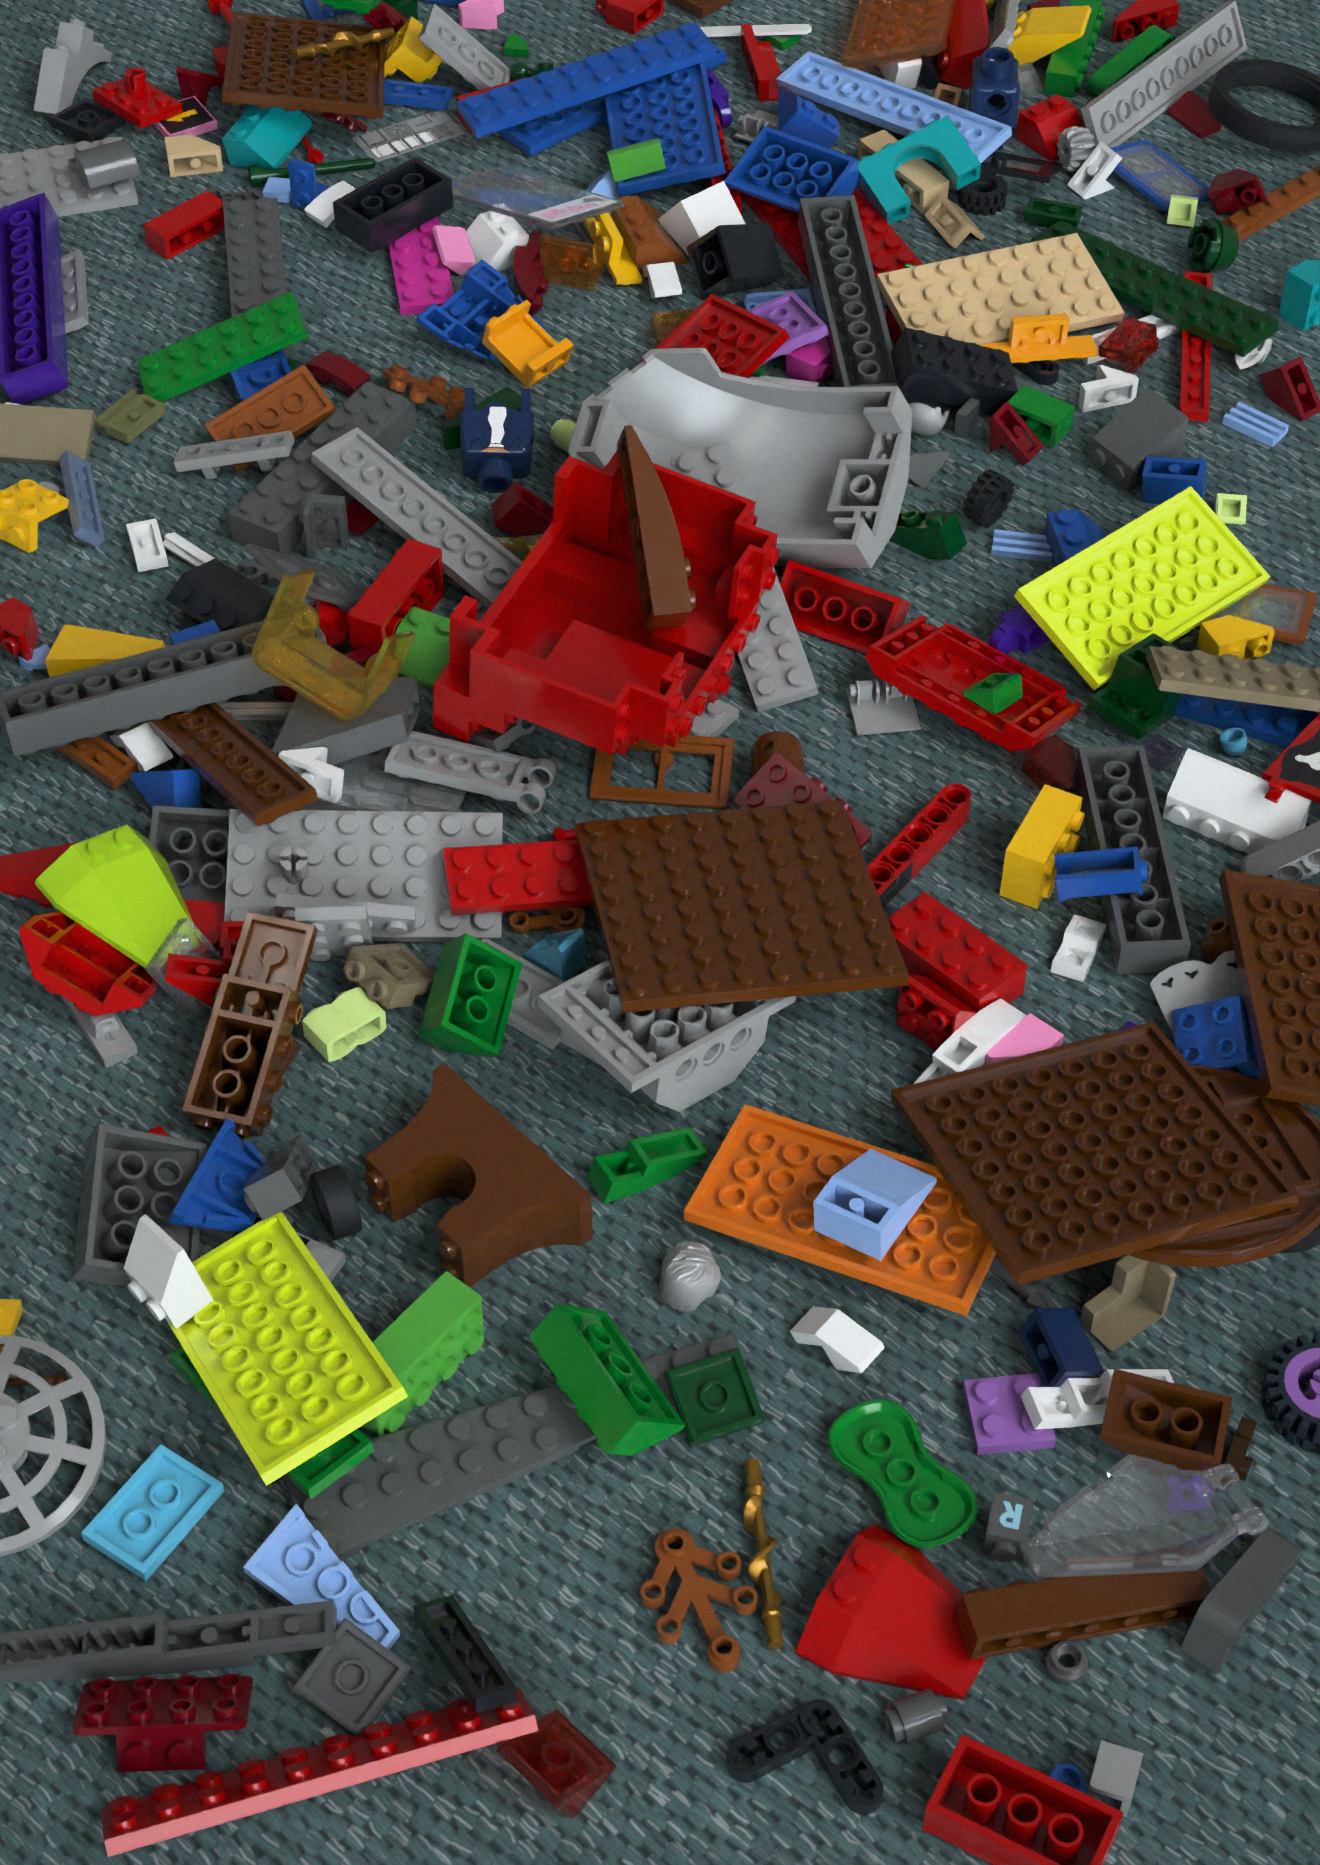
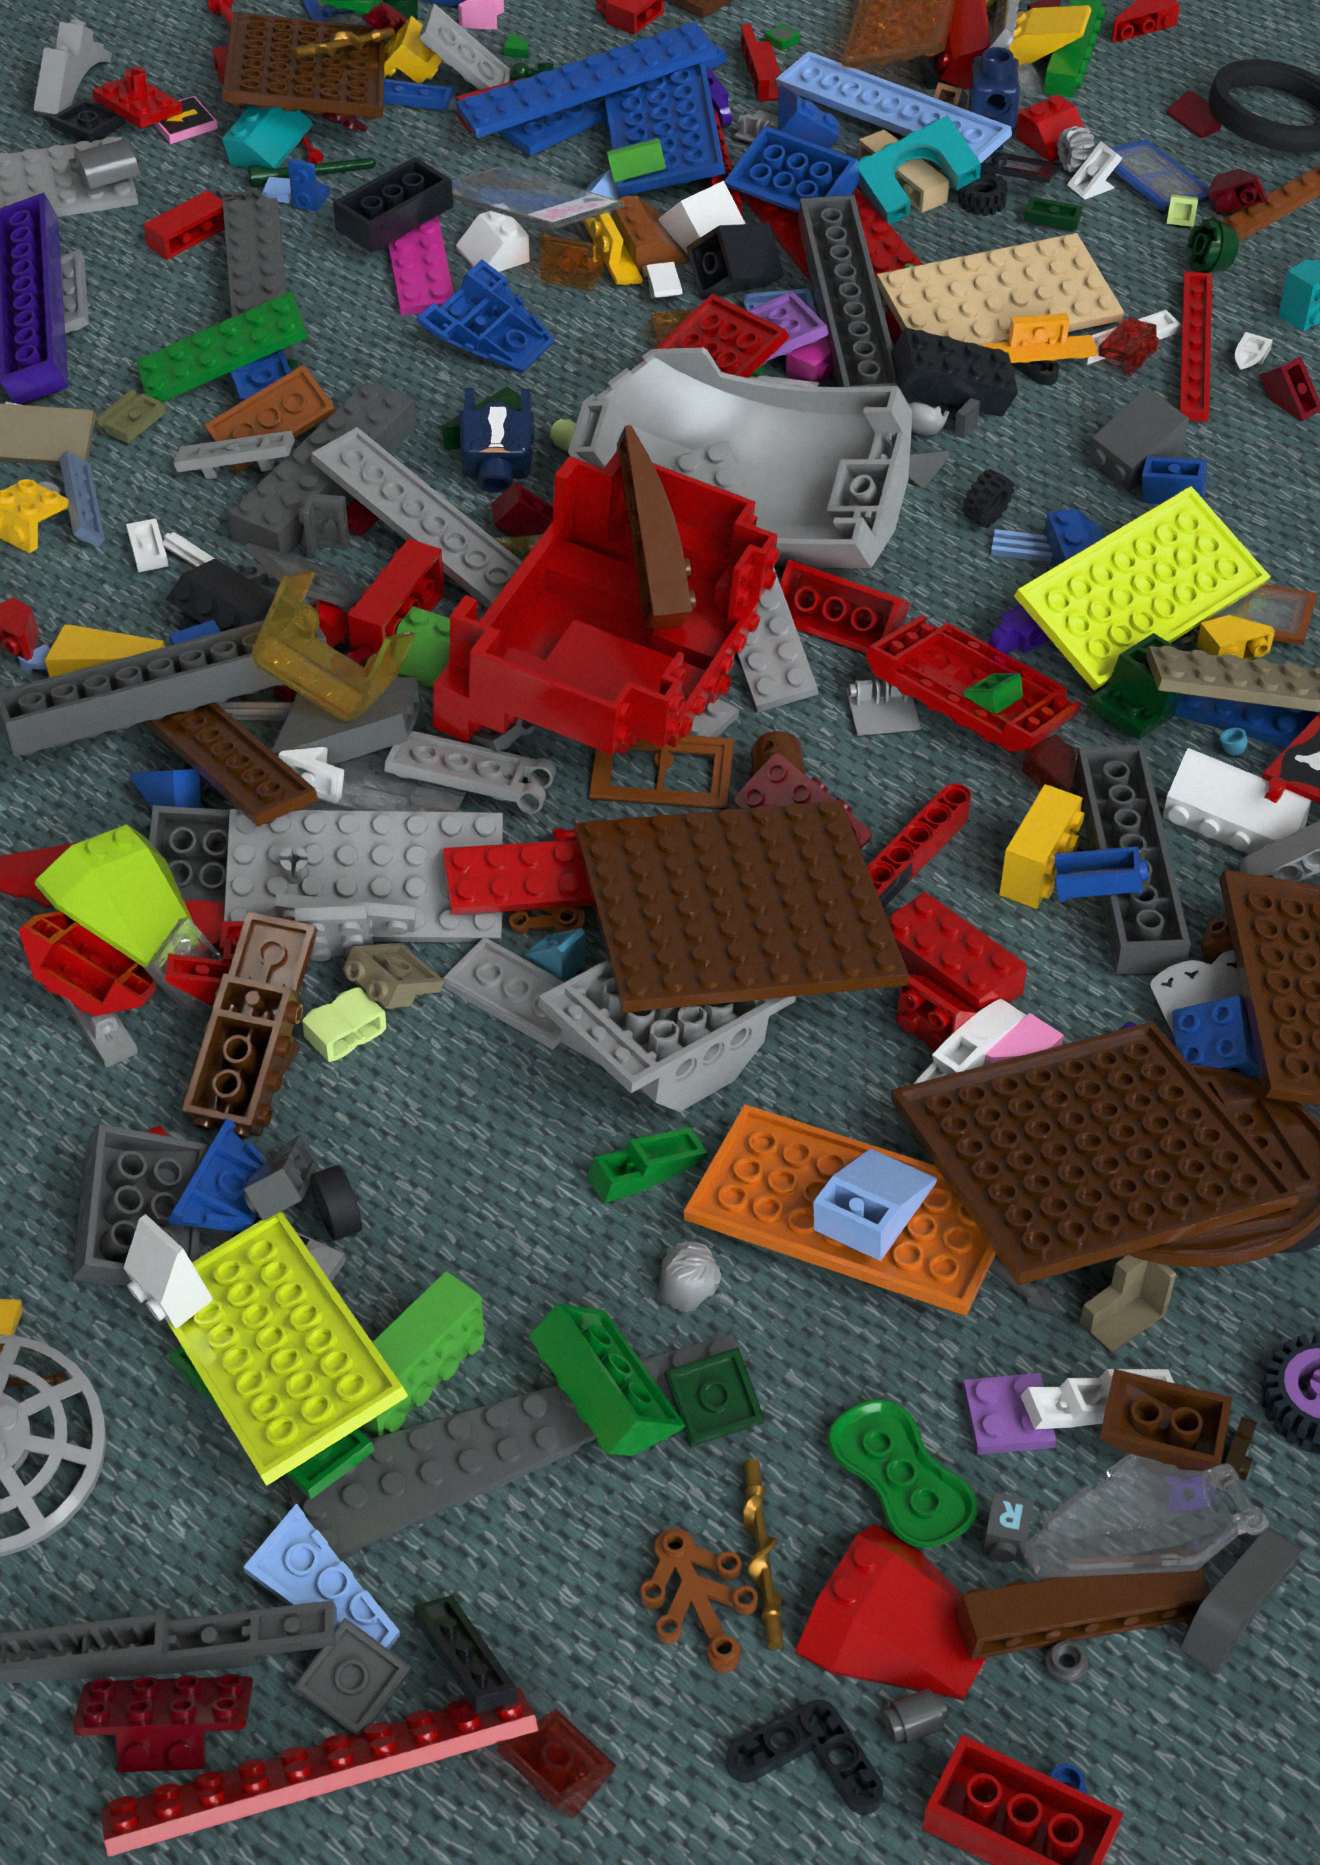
(100, 760): dark orange plate -> none
(142, 746): white slope -> none
(152, 1512): medium azure plate -> none
(192, 155): tan slope -> none
(196, 83): dark red slope -> none
(322, 208): white slope -> none
(334, 368): dark red slope -> none
(398, 379): dark orange plant -> none
(408, 135): light grey sticker -> none
(454, 248): bright pink slope -> none
(470, 998): green slope -> none
(471, 1152): reddish brown piece -> none
(525, 345): light orange panel -> none
(529, 273): dark red slope -> none
(783, 29): white piece -> none
(843, 1340): white slope -> none
(902, 72): white slope -> none
(930, 534): dark green slope -> none
(951, 221): tan panel -> none
(1010, 429): dark red slope -> none
(1044, 414): green brick -> none
(1059, 1346): dark blue brick -> none
(1078, 948): white slope -> none
(1109, 389): white slope -> none
(1116, 1773): light grey panel -> none
(1128, 59): green beam -> none
(1161, 752): tile -> none
(1166, 77): light grey plate -> none
(1173, 296): dark green plate -> none
(1230, 508): yellowish green slope -> none
(1255, 424): light blue tile -> none

